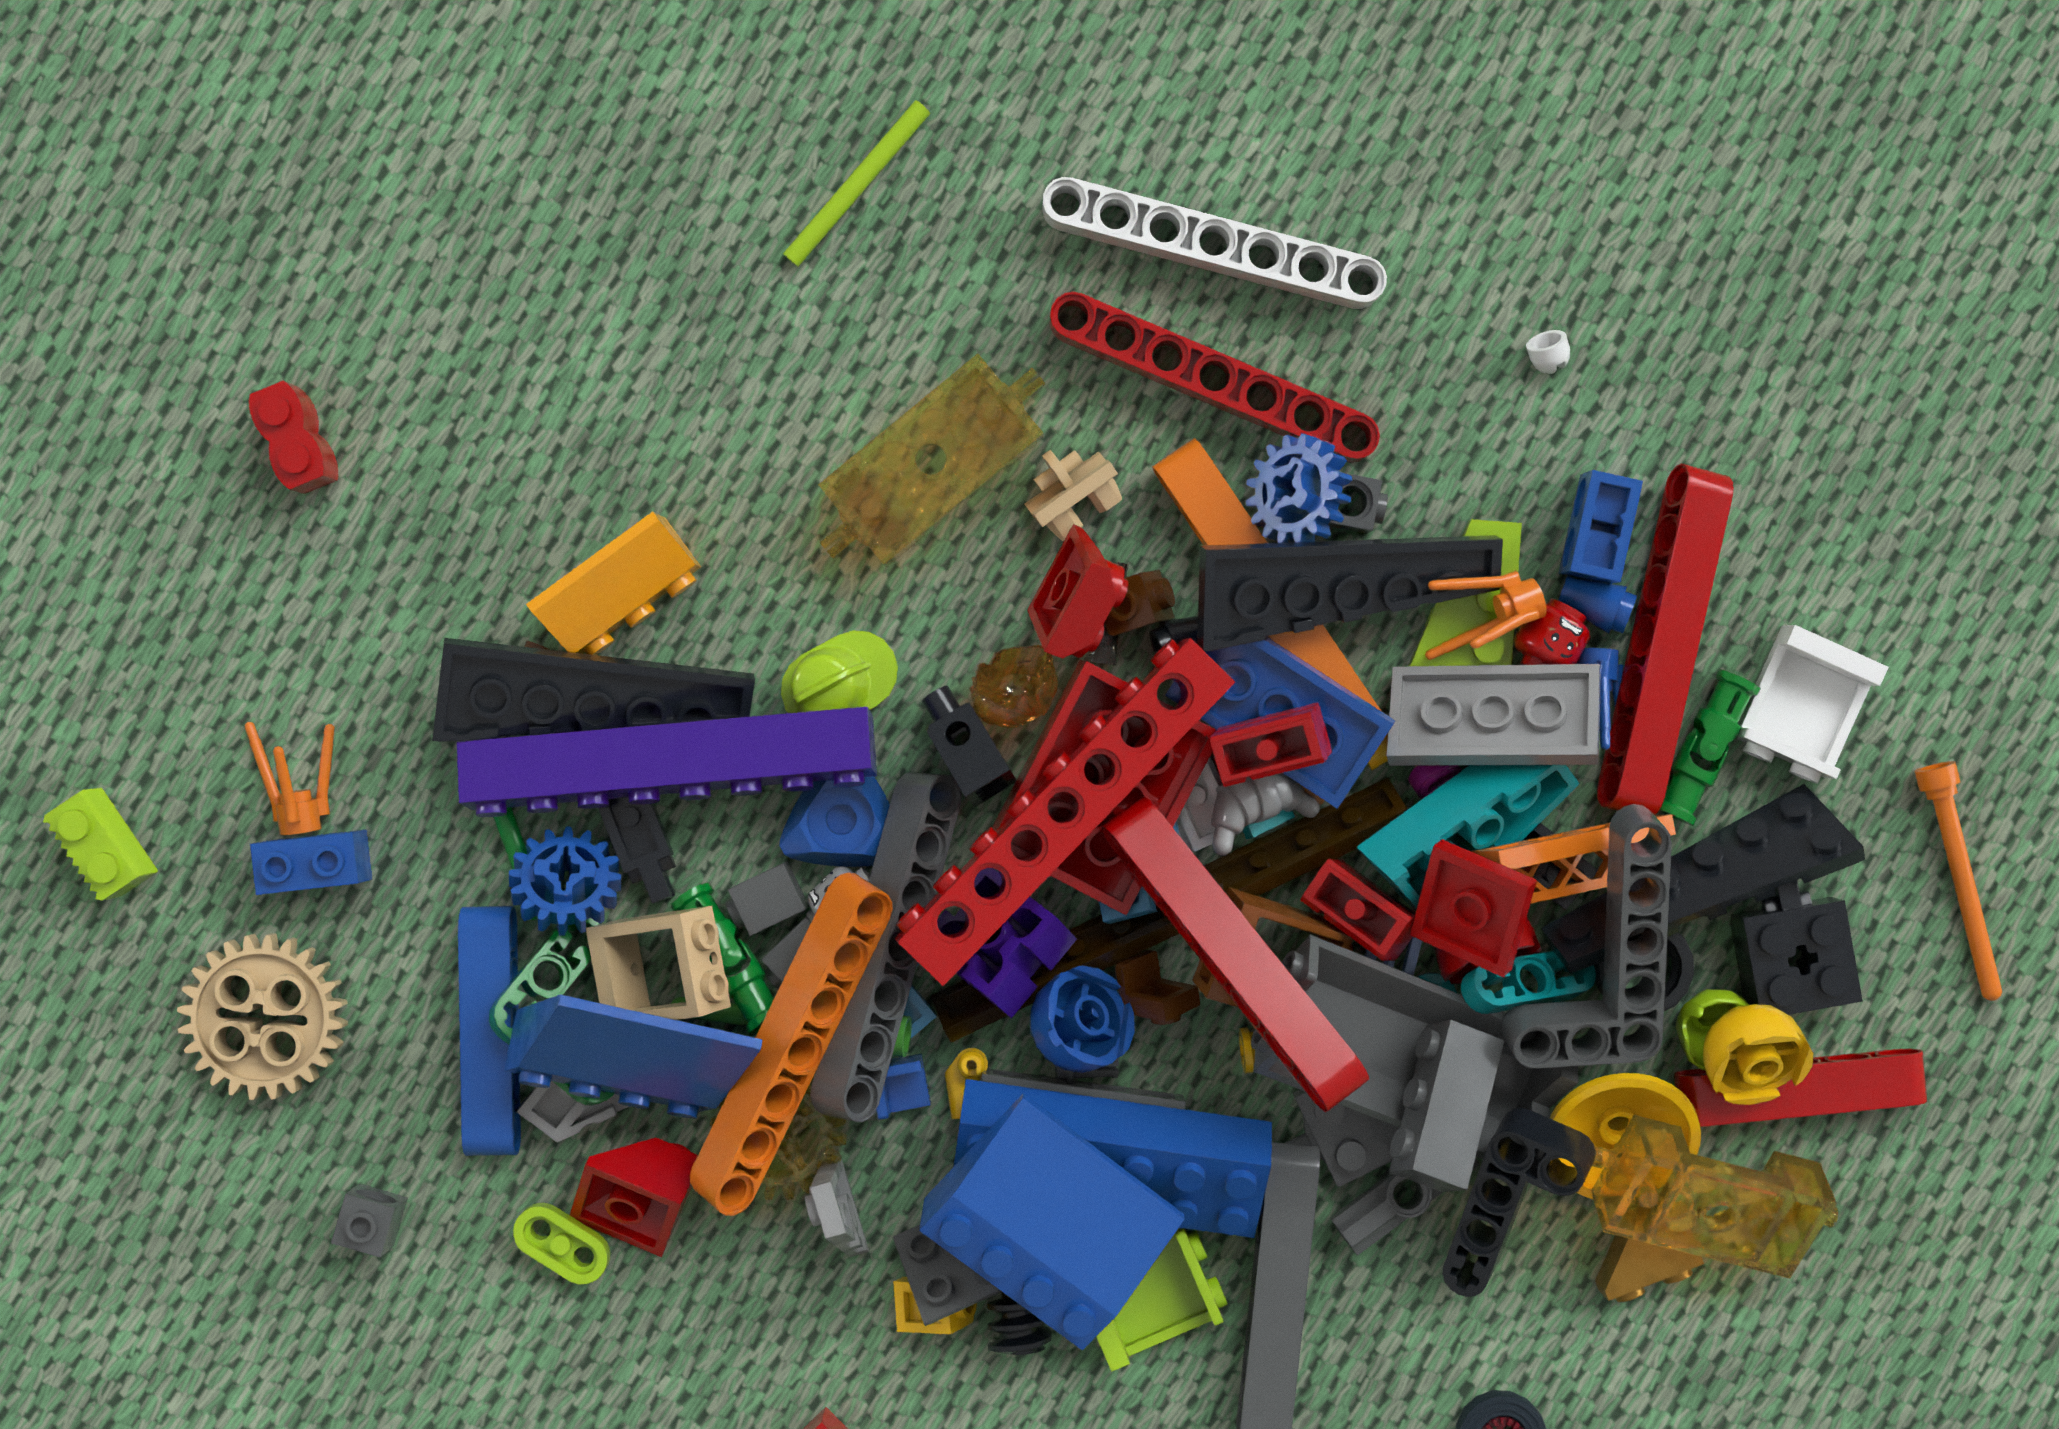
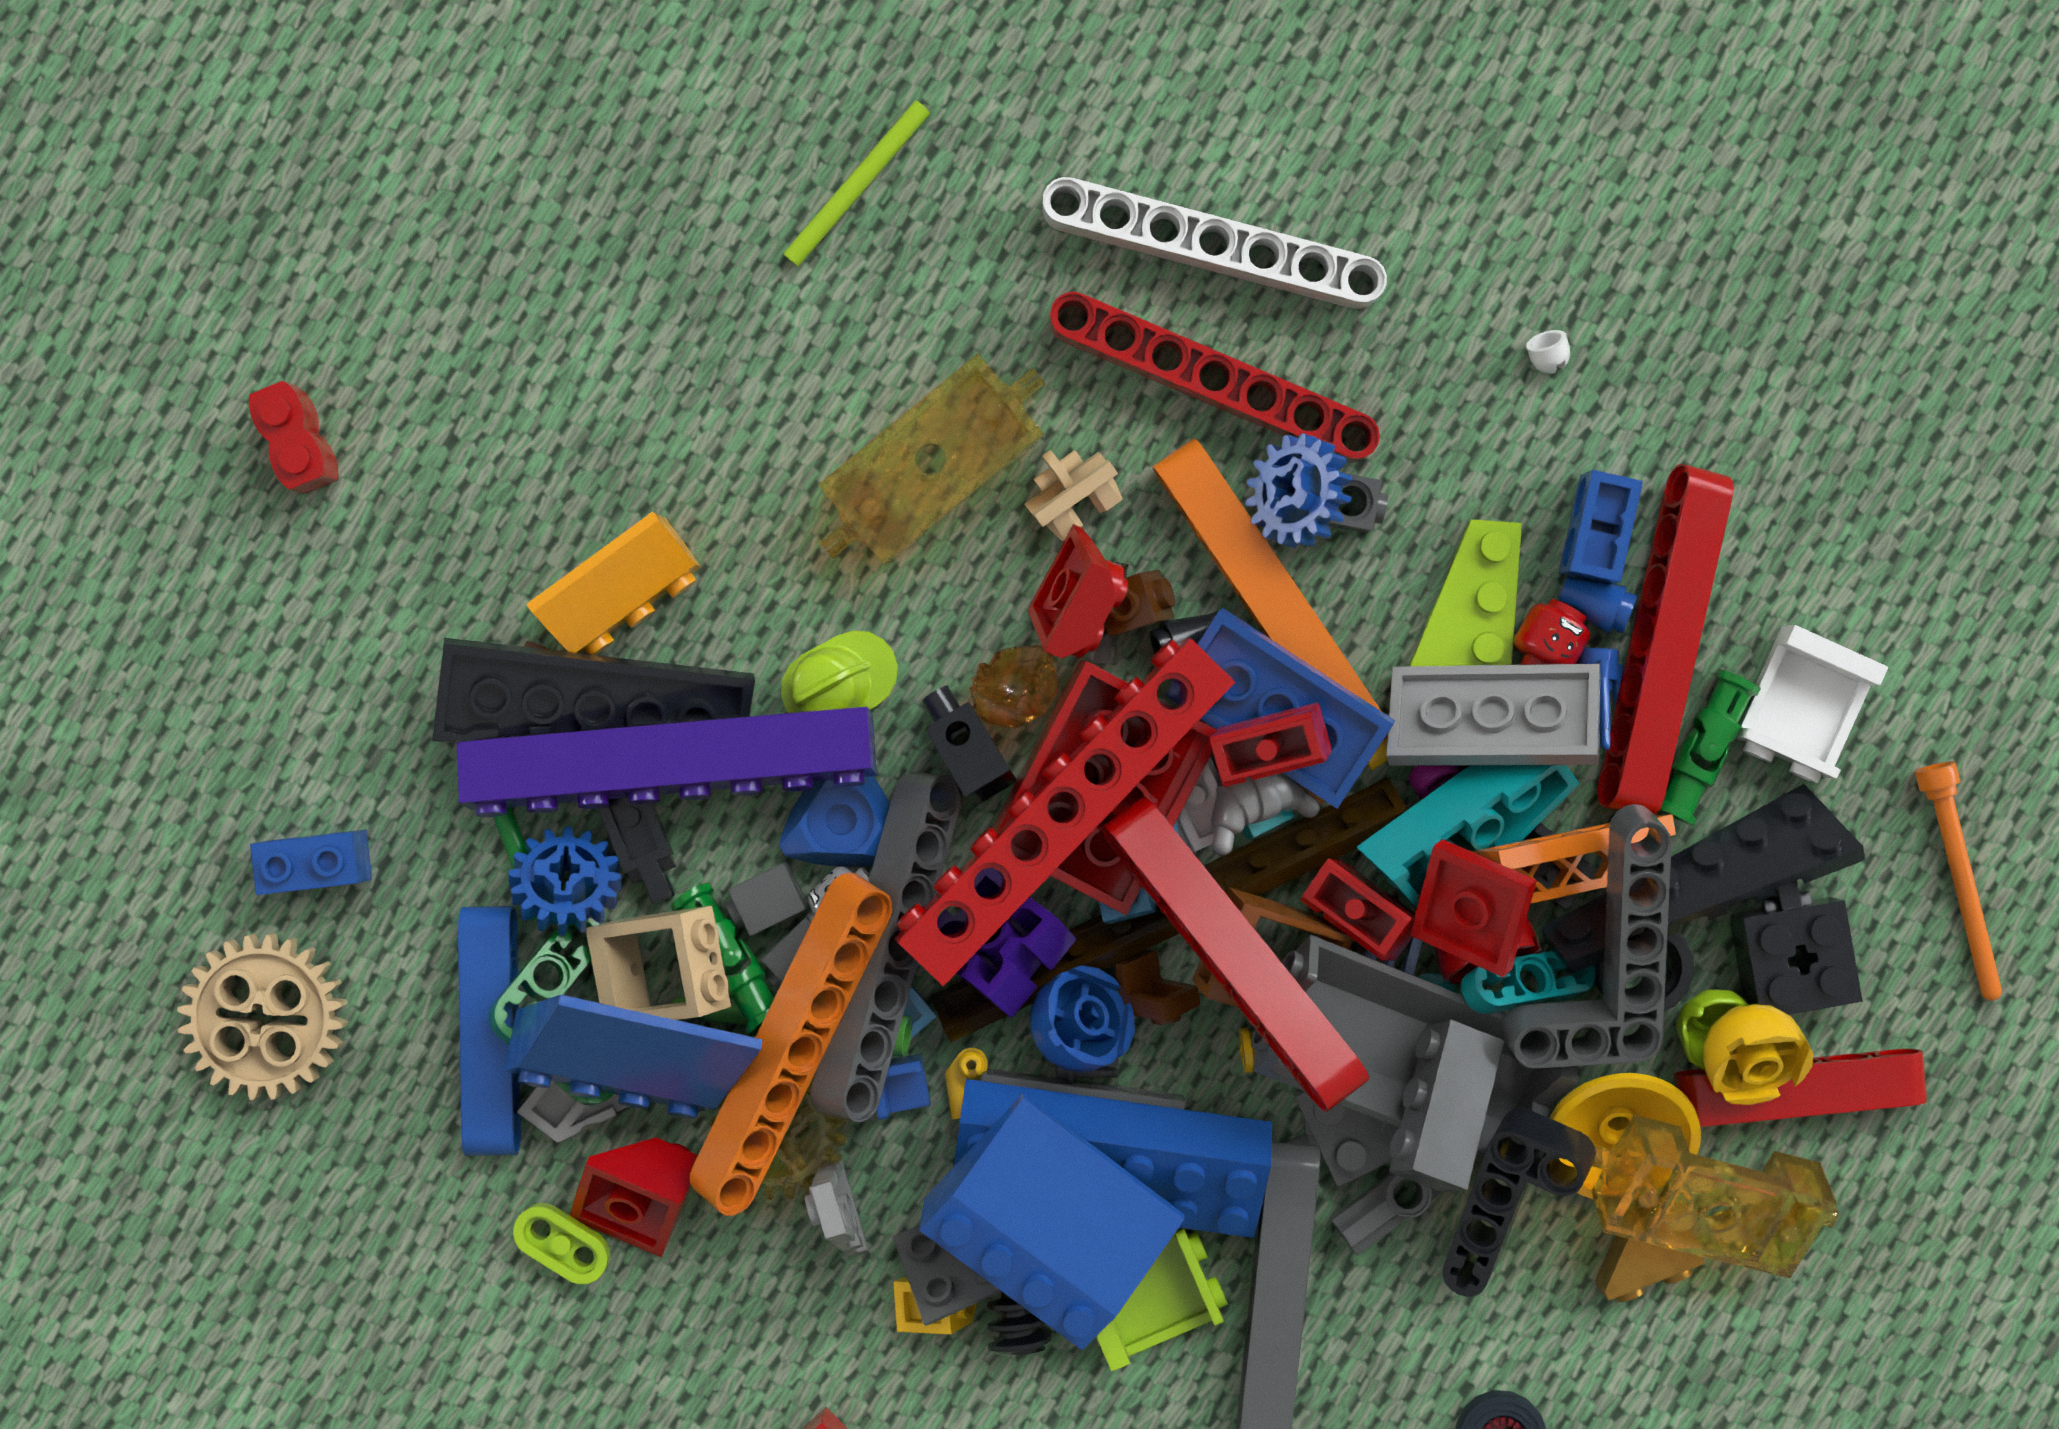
(100, 843): lime brick -> none
(295, 809): orange plant -> none
(369, 1220): dark grey brick -> none
(1300, 585): black wing -> none
(1514, 606): orange plant -> none

